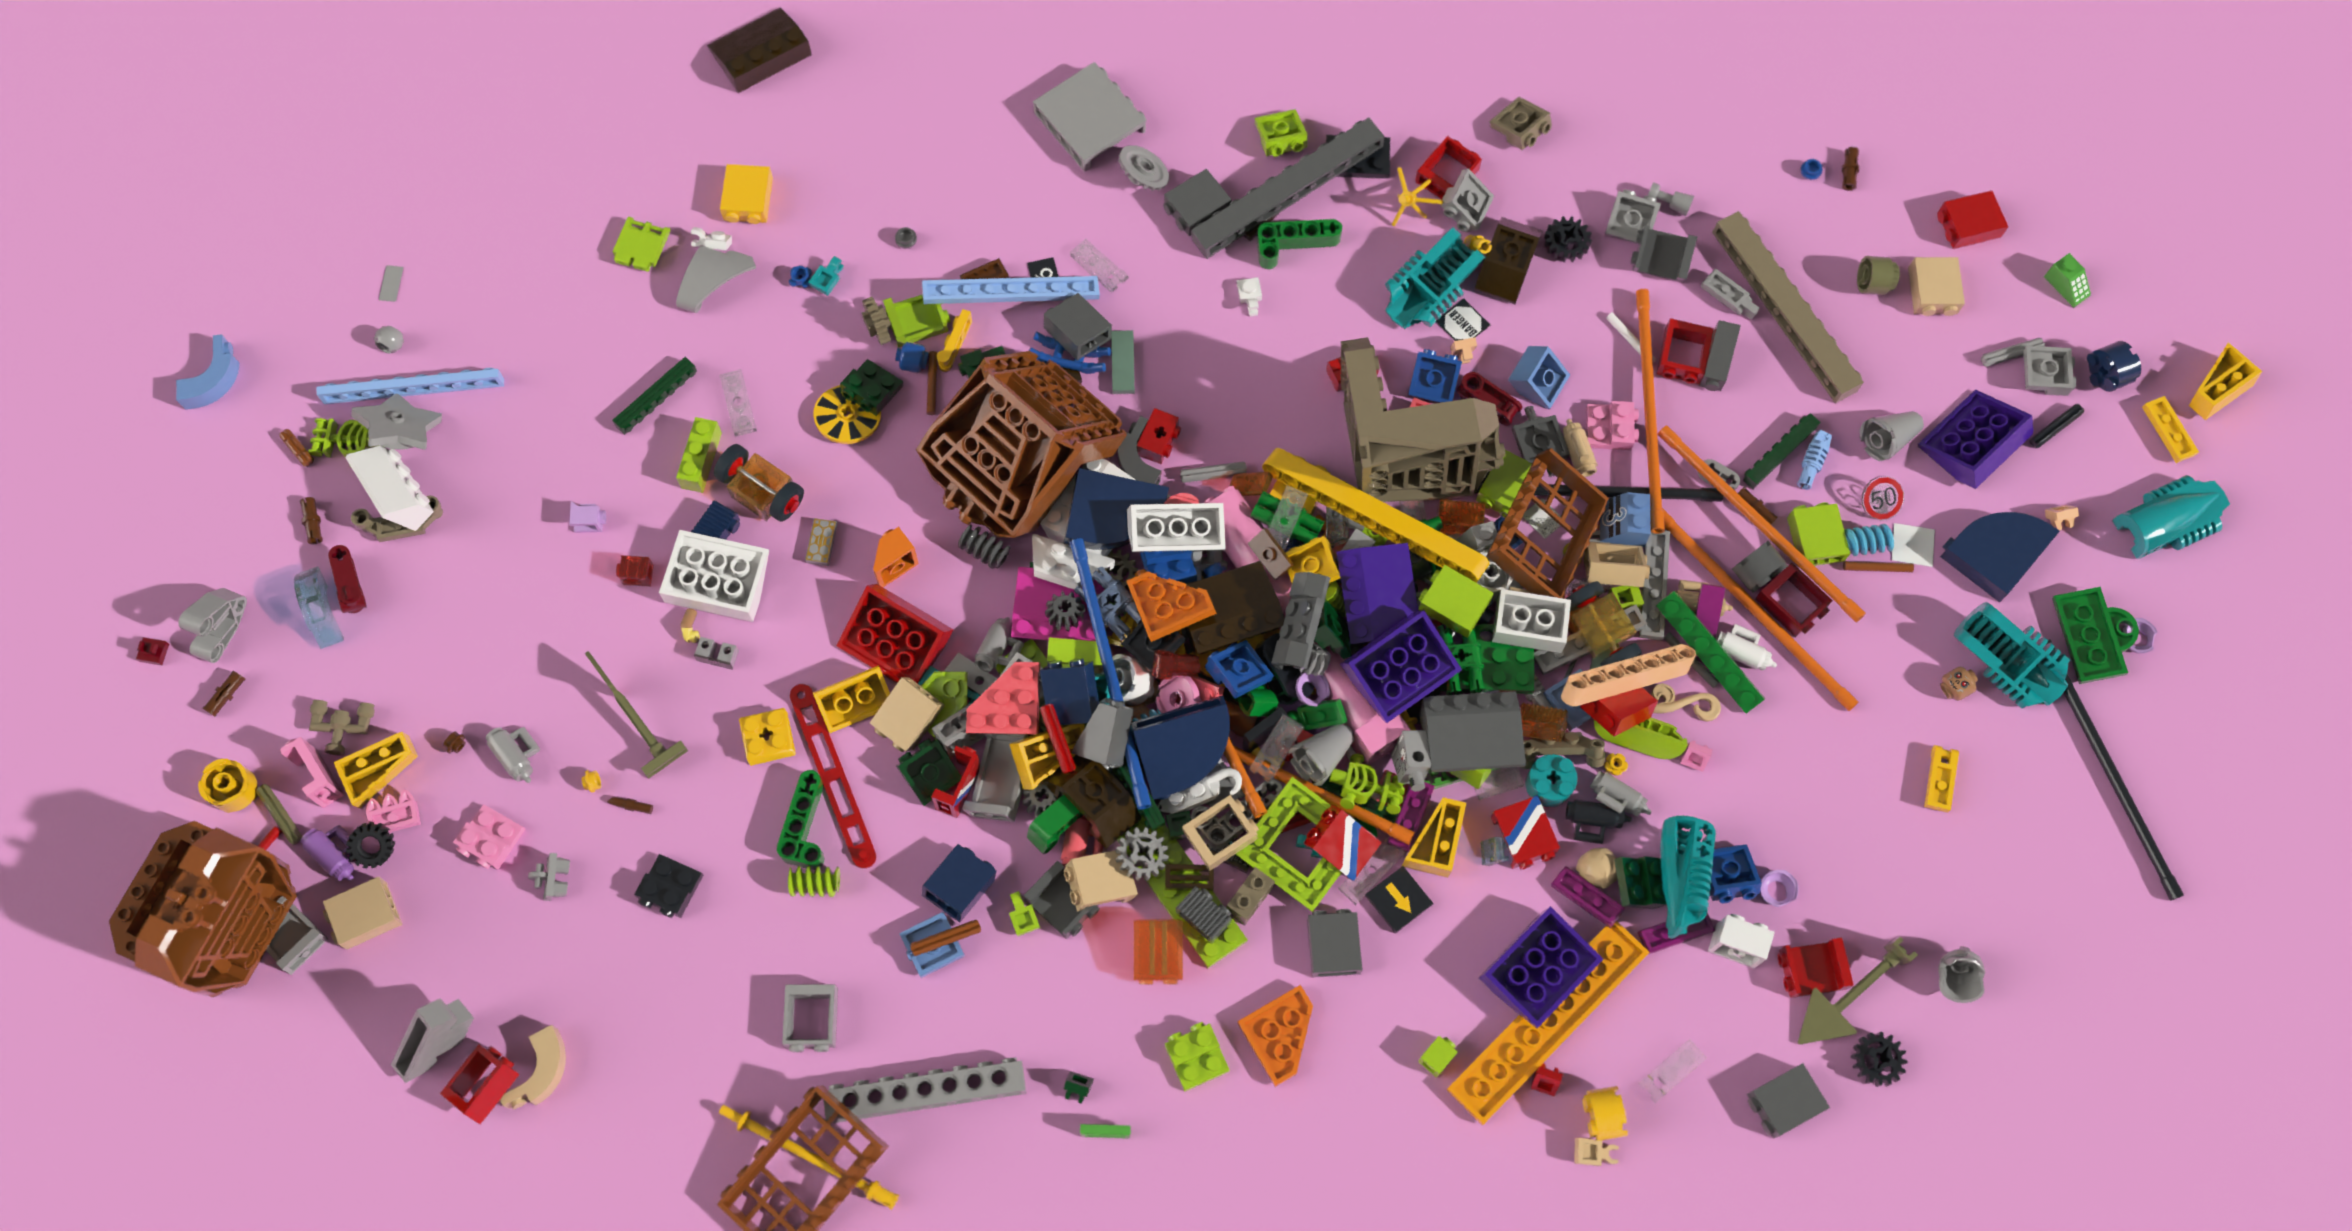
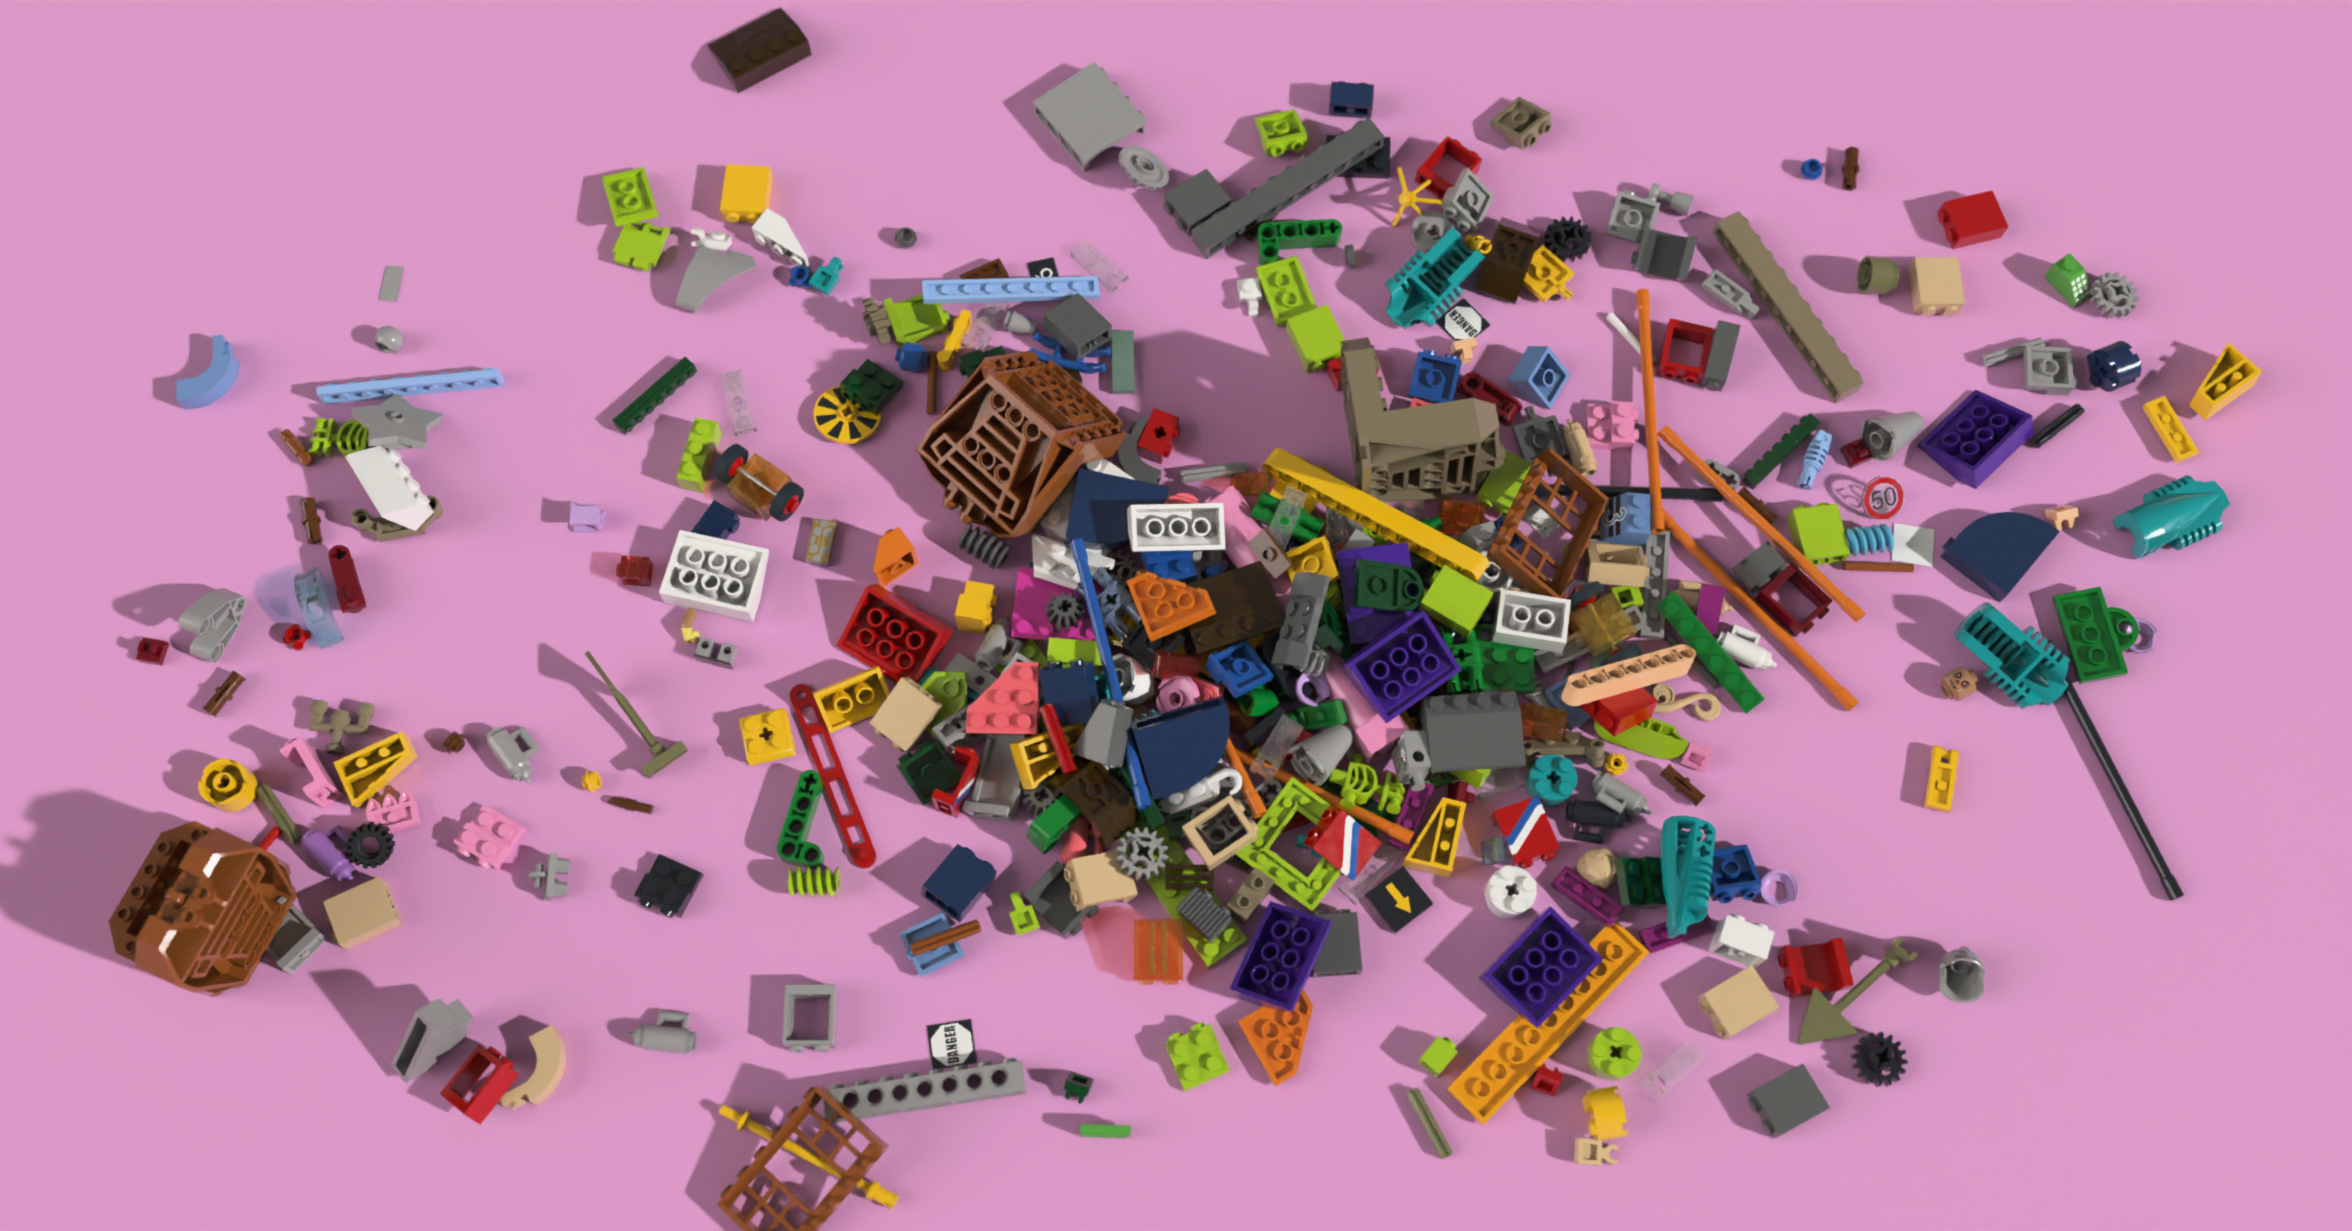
(292, 632): none -> red plate
(630, 196): none -> lime plate
(666, 1038): none -> light grey piece
(775, 232): none -> white slope
(951, 1044): none -> sticker
(975, 608): none -> yellow brick
(984, 325): none -> clear plate
(1018, 323): none -> light grey cone
(1280, 957): none -> dark purple slope
(1285, 289): none -> lime plate
(1315, 337): none -> lime brick
(1349, 255): none -> dark grey tile
(1351, 99): none -> dark blue brick
(1385, 585): none -> dark green plate
(1429, 1123): none -> olive axle
(1430, 220): none -> light grey plate
(1458, 791): none -> dark red tile
(1523, 892): none -> white brick
(1547, 276): none -> yellow plate
(1627, 1055): none -> lime brick
(1674, 776): none -> reddish brown pin
(1737, 1003): none -> tan panel
(1856, 453): none -> dark red tile
(2113, 295): none -> light grey gear

